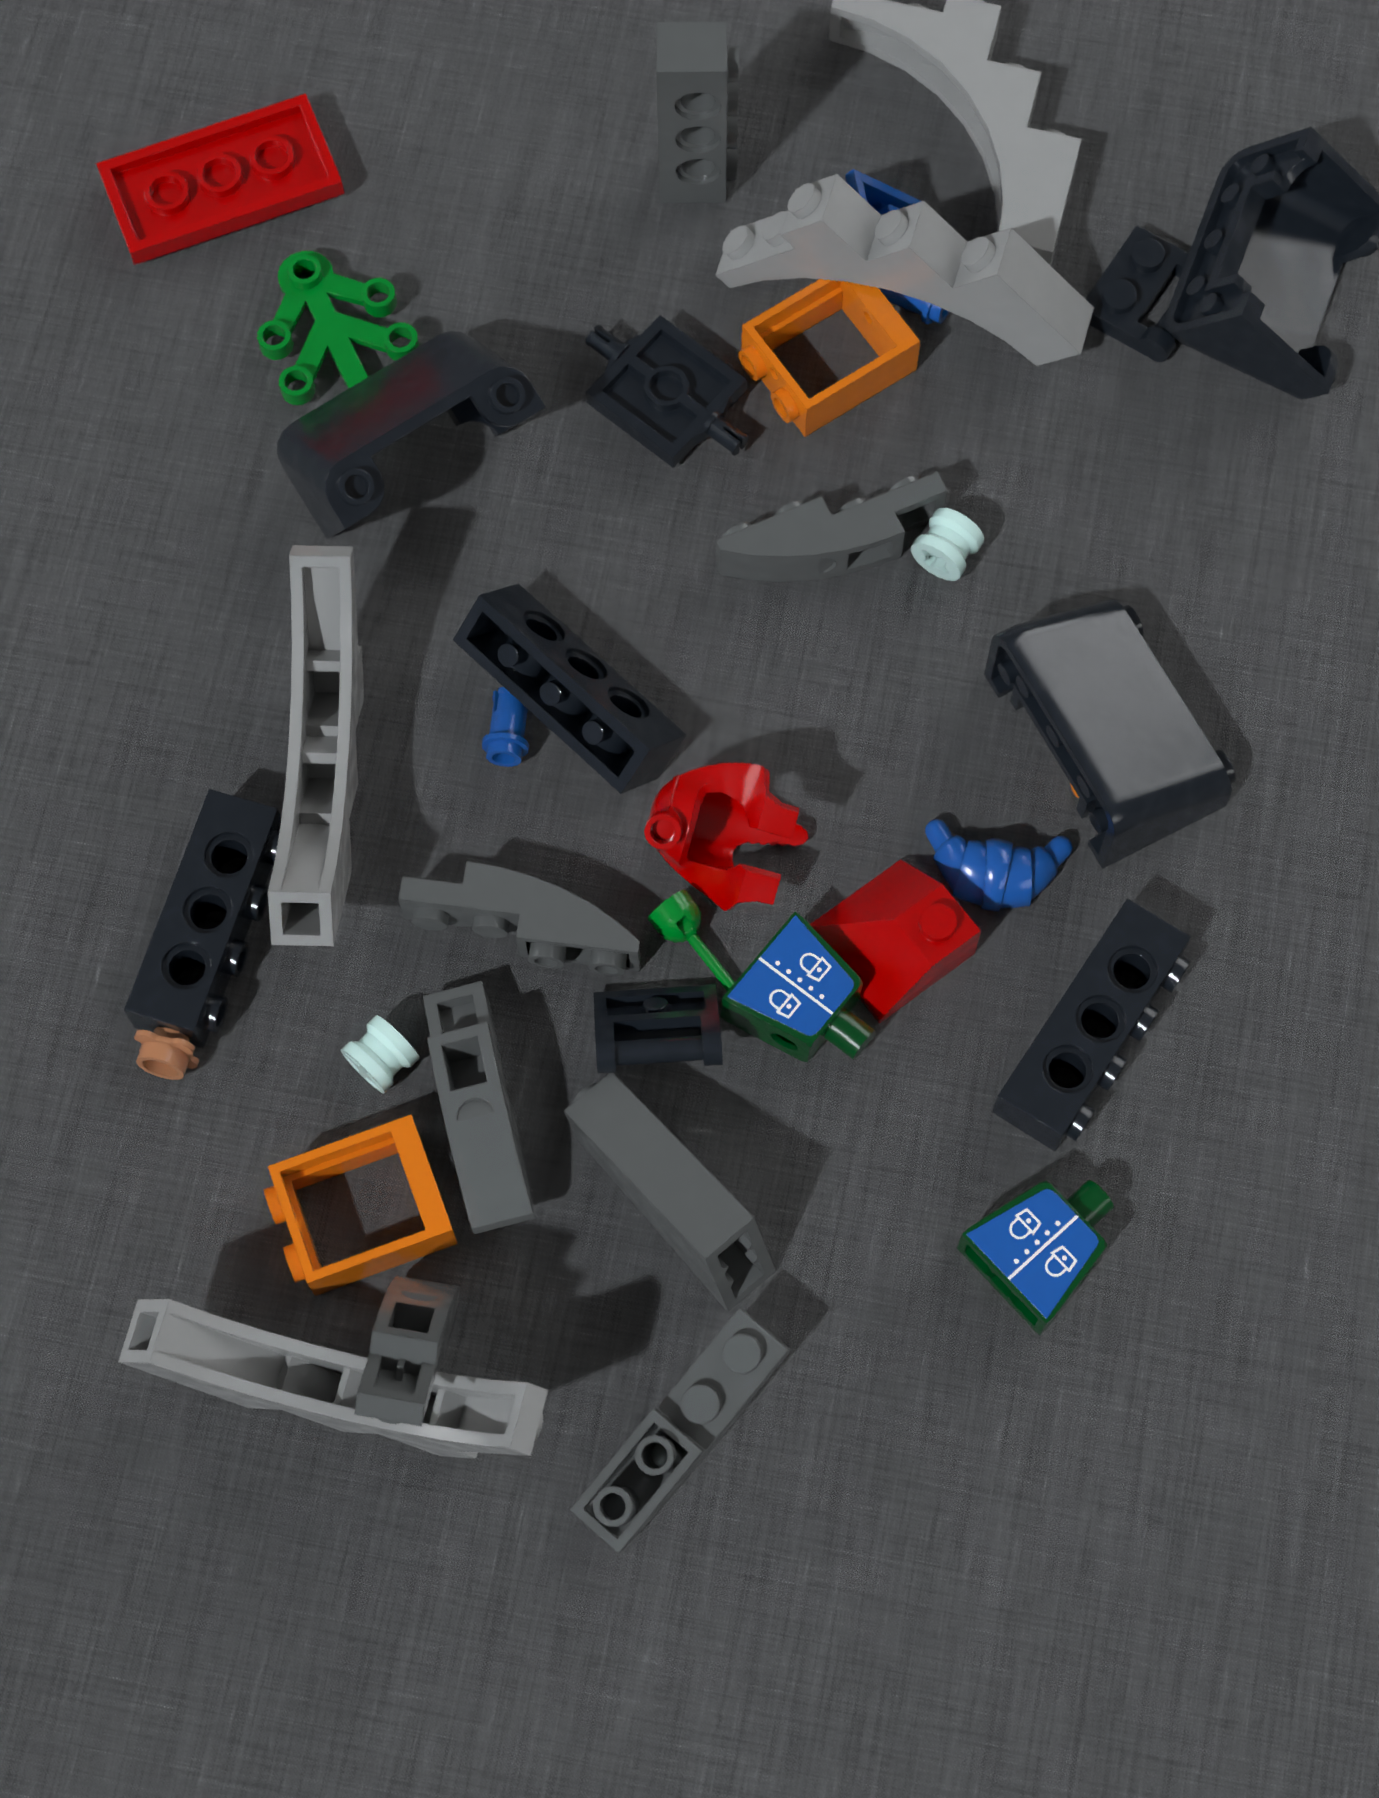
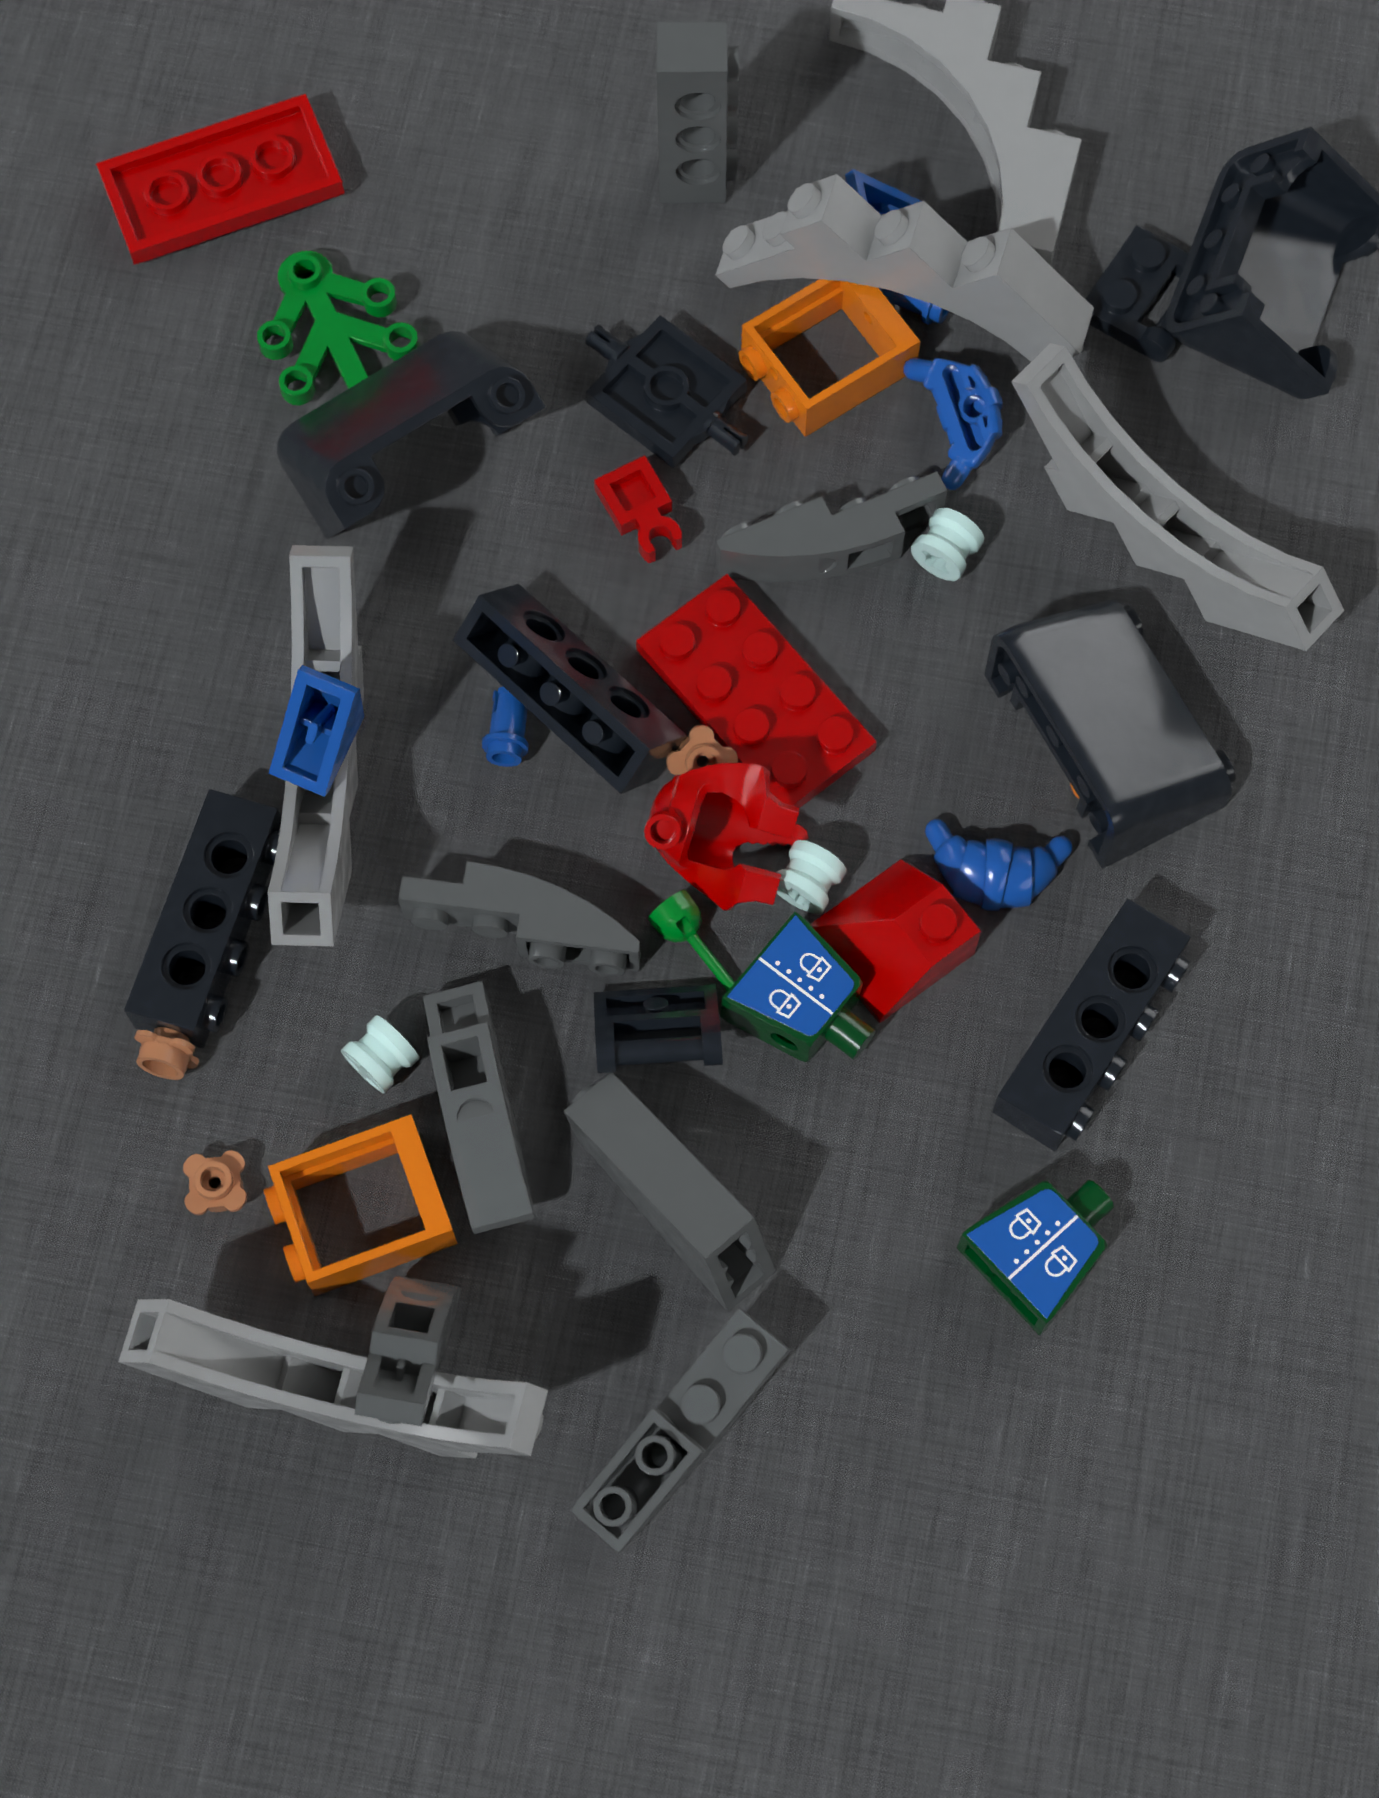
(227, 1196): none -> nougat plate
(316, 730): none -> blue slope
(639, 502): none -> red plate
(697, 744): none -> nougat plate
(756, 692): none -> red plate
(809, 876): none -> light aqua wheel
(966, 410): none -> blue piece
(1163, 526): none -> light grey arch

